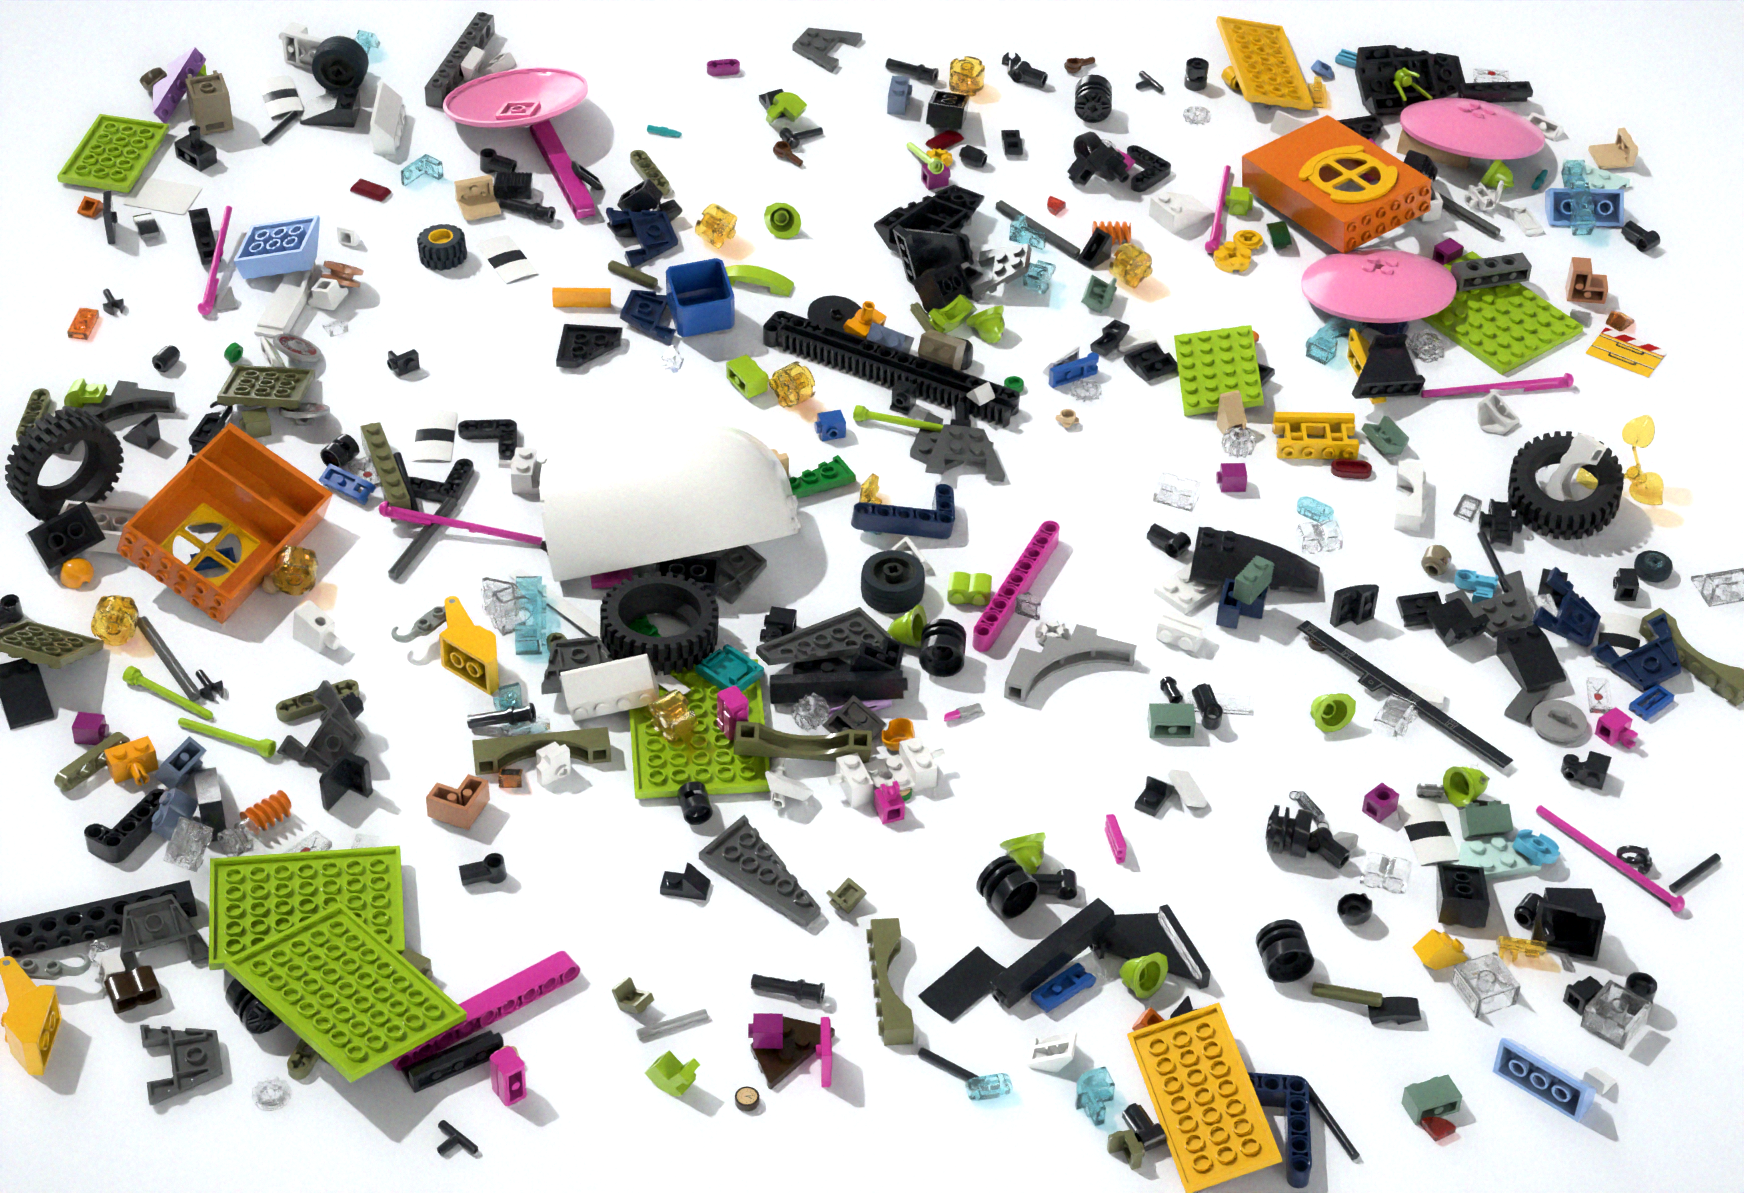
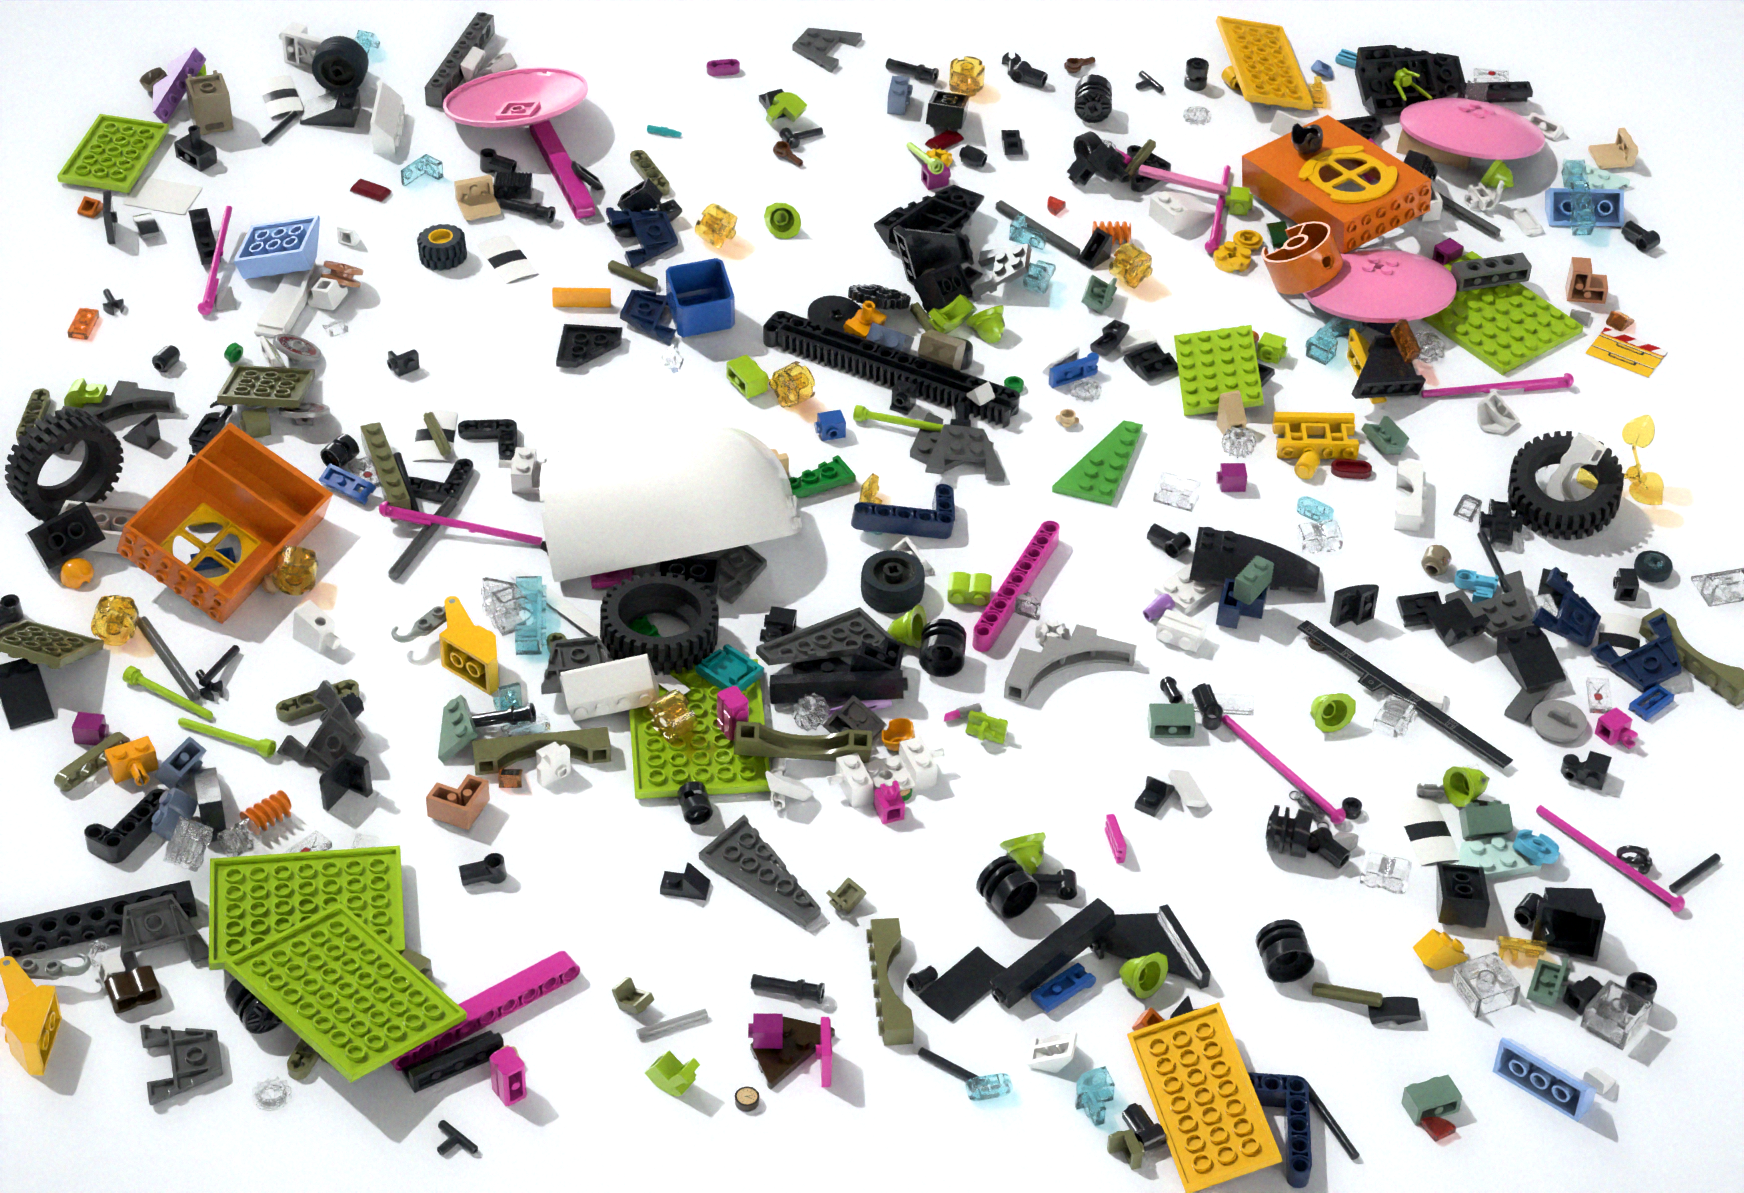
(219, 665): none -> black bar
(437, 433): none -> olive axle
(456, 728): none -> sand green wing
(761, 276): lime slope -> none
(882, 297): none -> black gear
(918, 980): none -> black pin
(986, 727): none -> lime hips
(1102, 468): none -> bright green wing
(1140, 157): none -> olive axle
(1158, 607): none -> medium lavender cone
(1183, 180): none -> bright pink axle
(1271, 348): none -> lime brick
(1305, 259): none -> orange animal
(1307, 139): none -> black cap
(1307, 465): none -> yellow brick
(1337, 816): none -> dark pink bar
(1355, 908): black hair -> none
(1356, 806): none -> black bush
(1380, 802): magenta brick -> none
(1405, 340): none -> clear orange plate
(1476, 91): none -> clear brick
(1539, 179): teal piece -> none
(1547, 982): none -> sand green bracket

